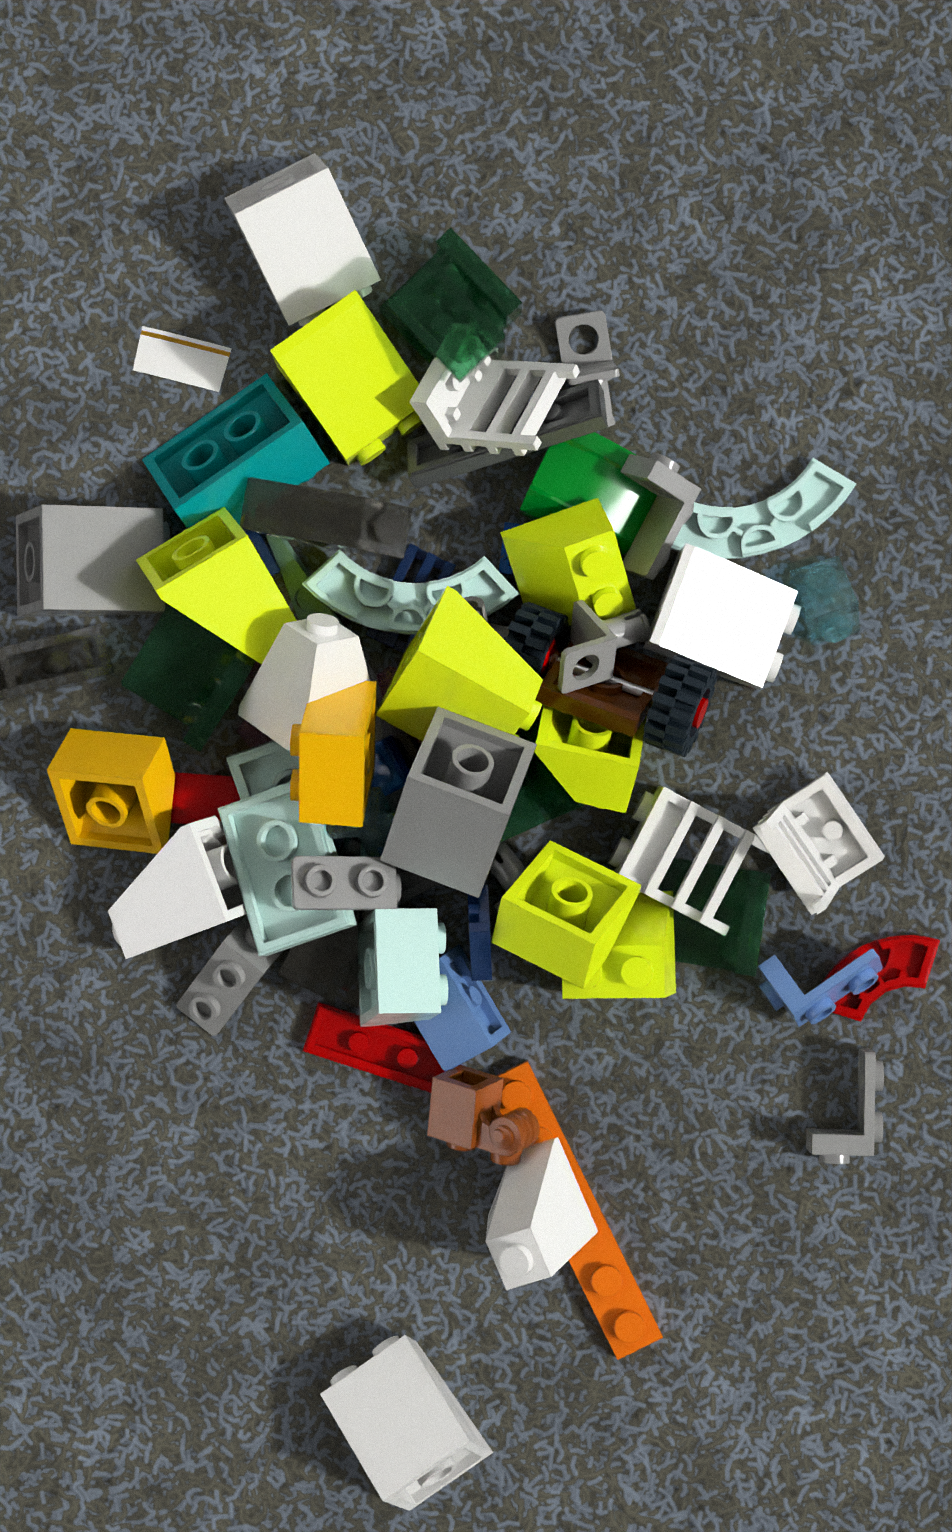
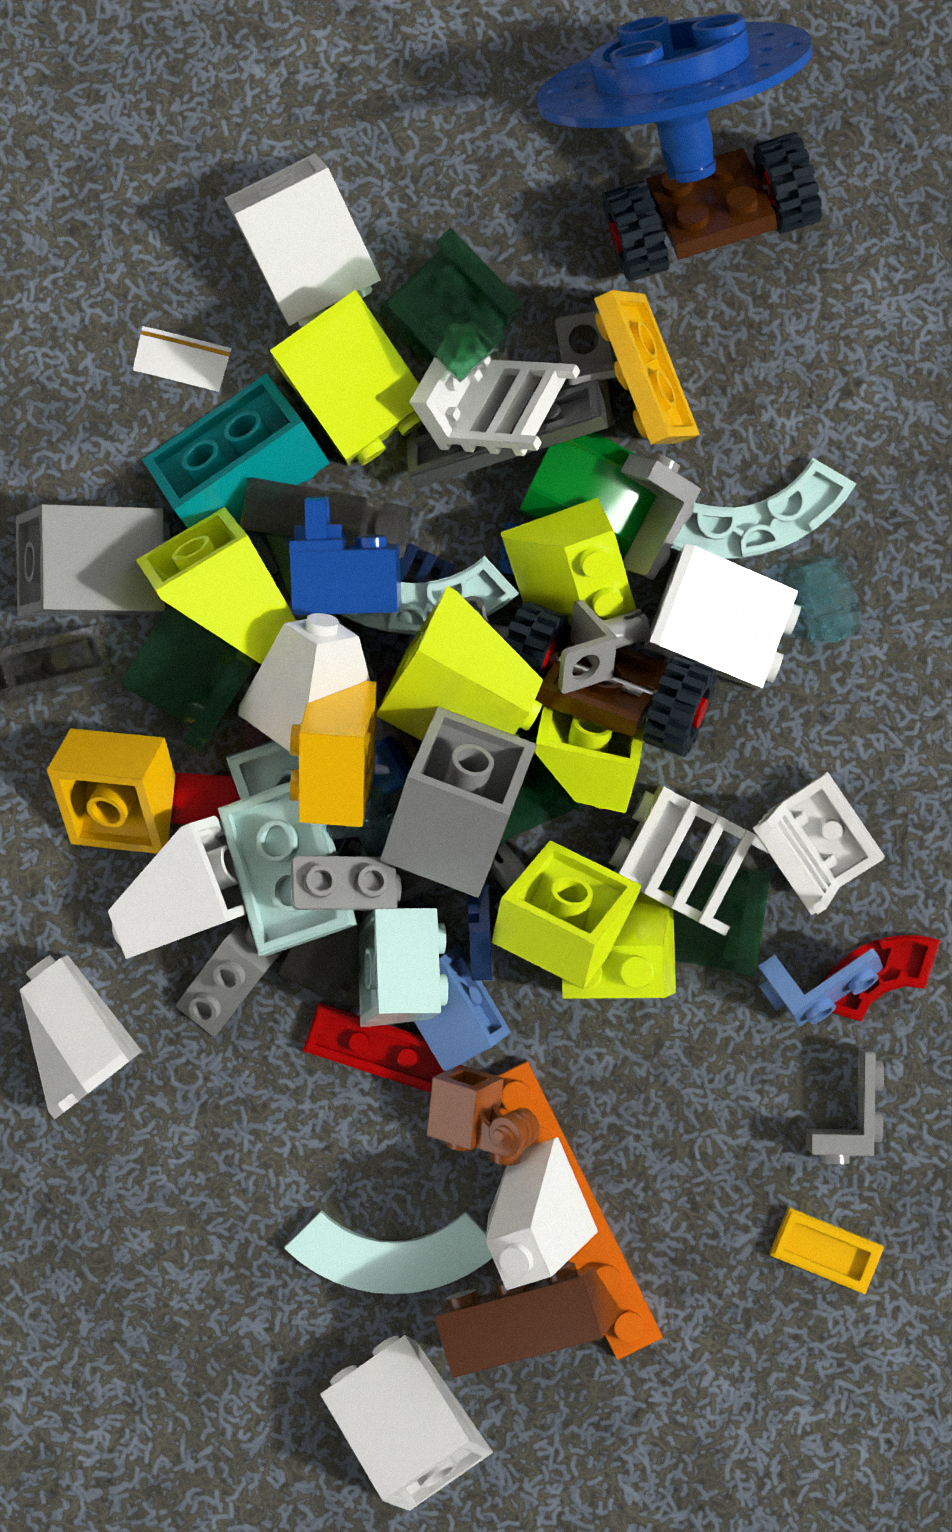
(71, 1033): none -> white slope
(338, 576): none -> blue hinge
(391, 1265): none -> light aqua tile
(524, 1320): none -> reddish brown slope
(645, 367): none -> yellow plate
(673, 78): none -> blue piece
(715, 209): none -> plate
(826, 1250): none -> yellow tile

